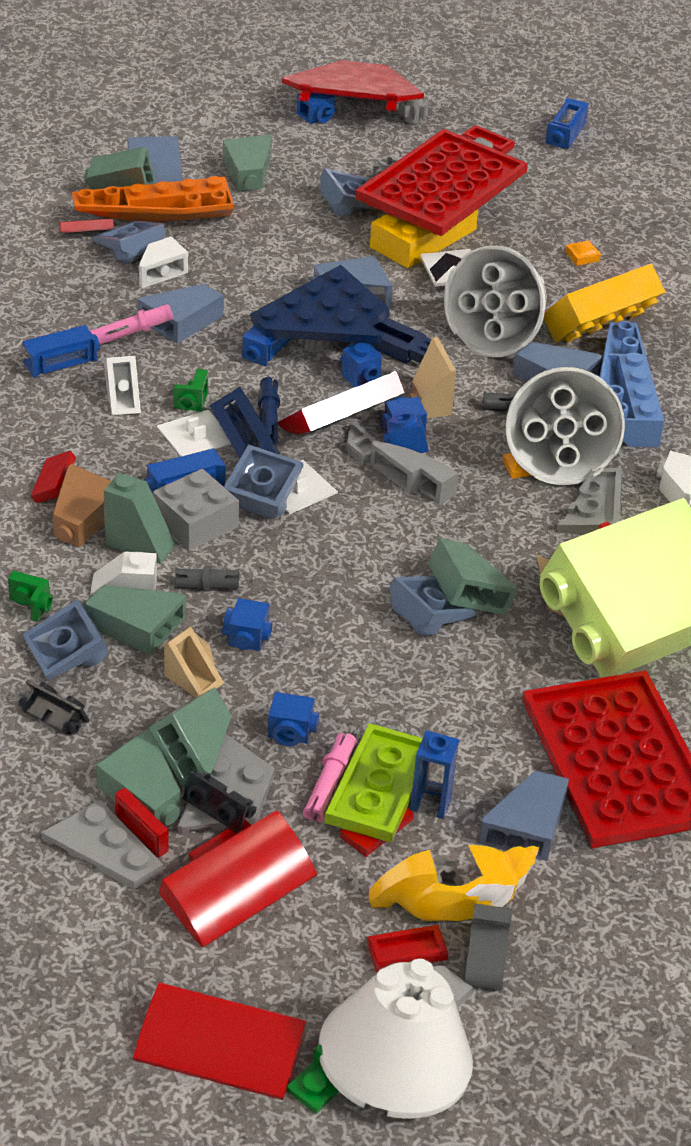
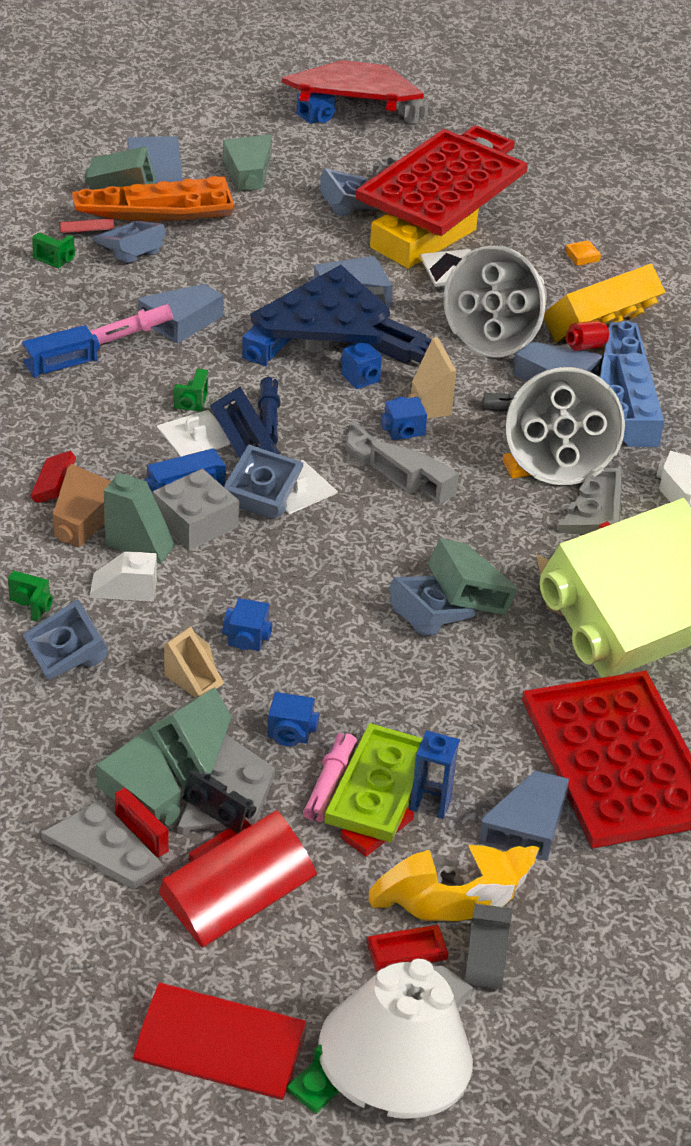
(44, 699): black hinge -> none
(53, 251): none -> green bracket
(122, 385): white slope -> none
(136, 615): sand green slope -> none
(162, 262): white slope -> none
(206, 578): dark grey pin -> none
(343, 404): slope -> none
(407, 431): blue brick -> none
(567, 123): blue window -> none
(587, 335): none -> red brick

